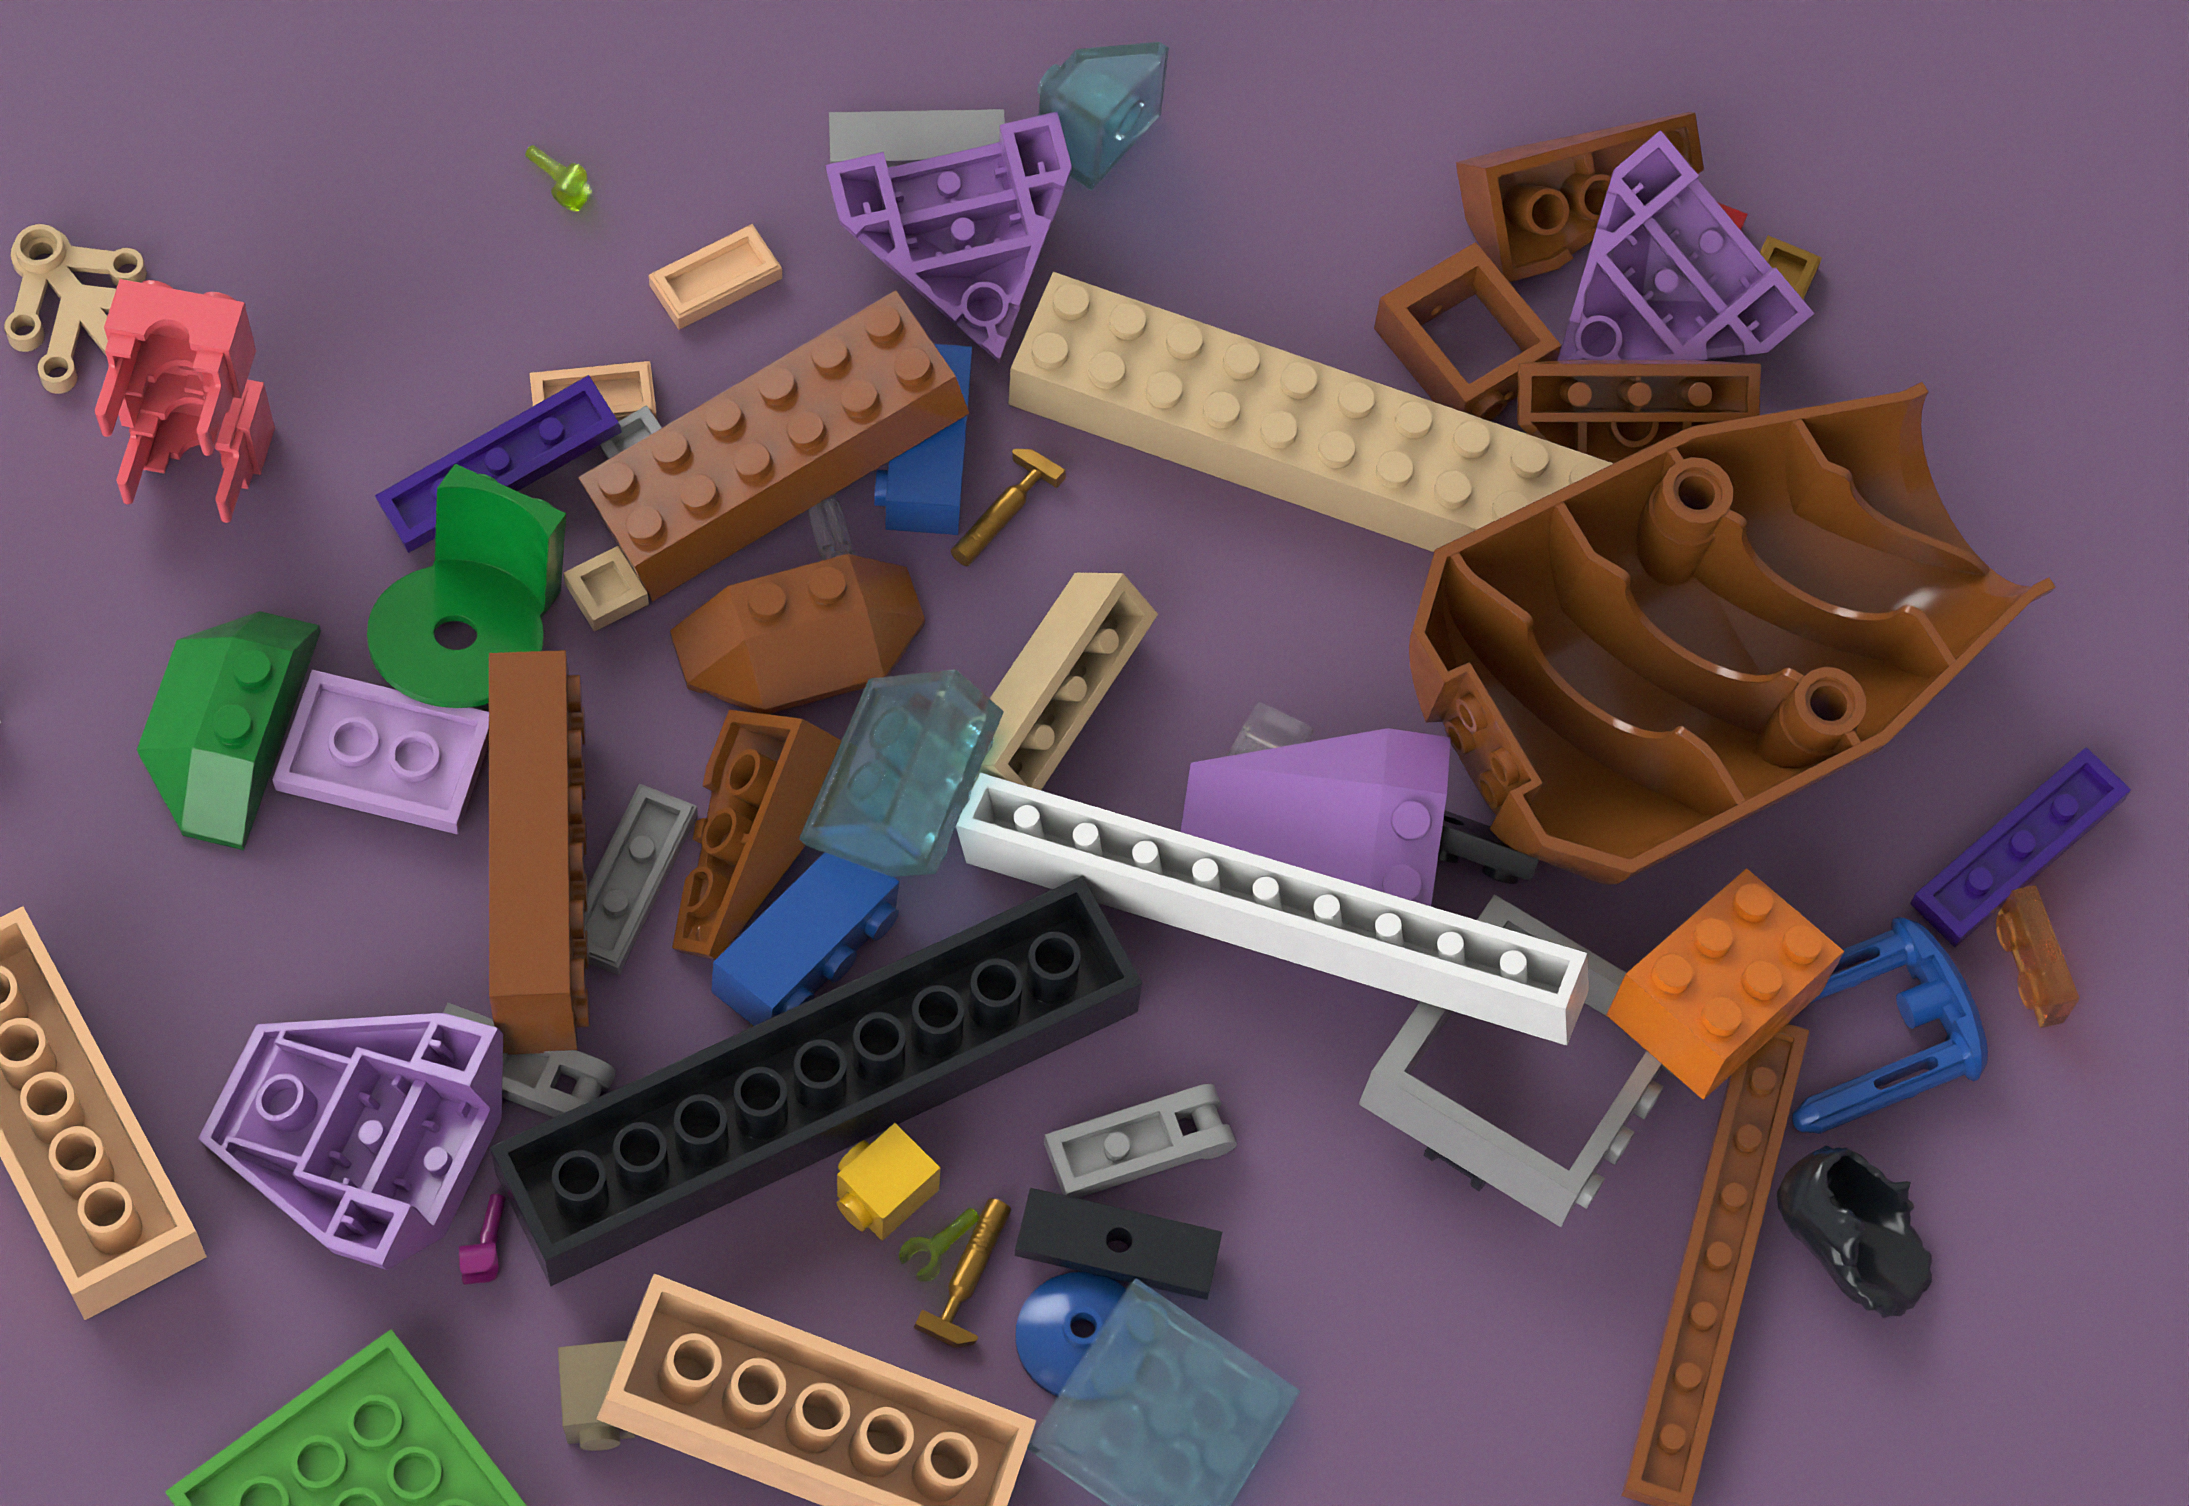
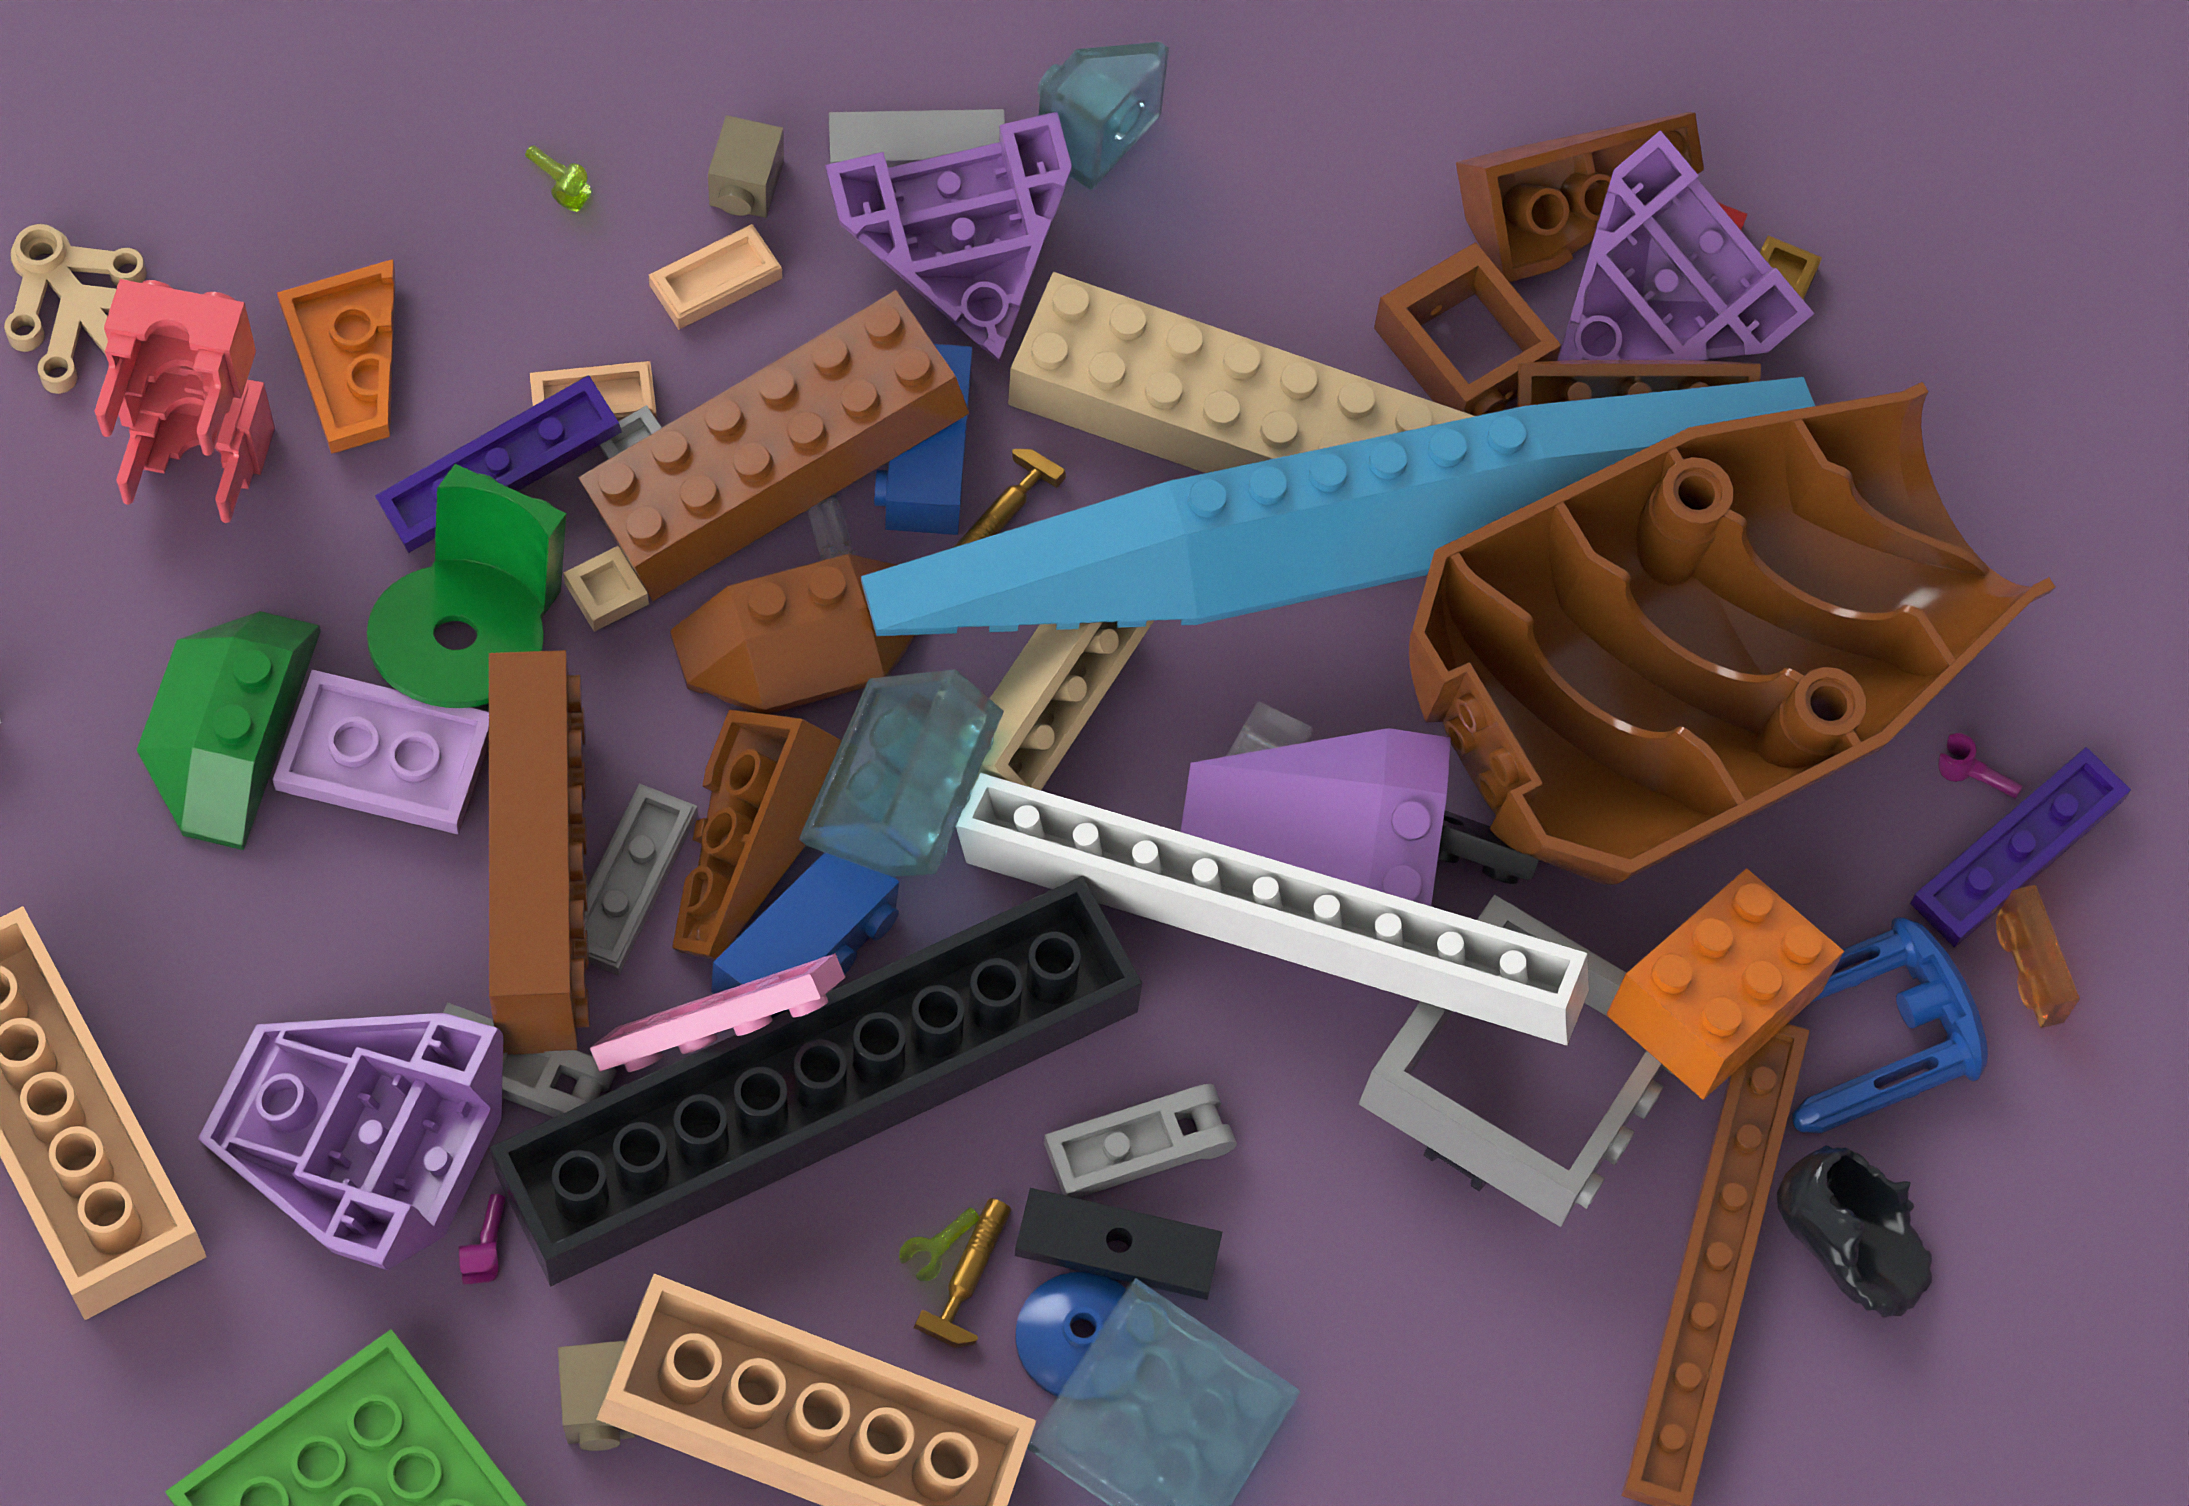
(346, 350): none -> orange wing
(740, 1008): none -> bright pink plate
(745, 167): none -> dark tan brick
(885, 1182): yellow brick -> none
(1291, 522): none -> dark azure wedge
(1959, 770): none -> magenta hand

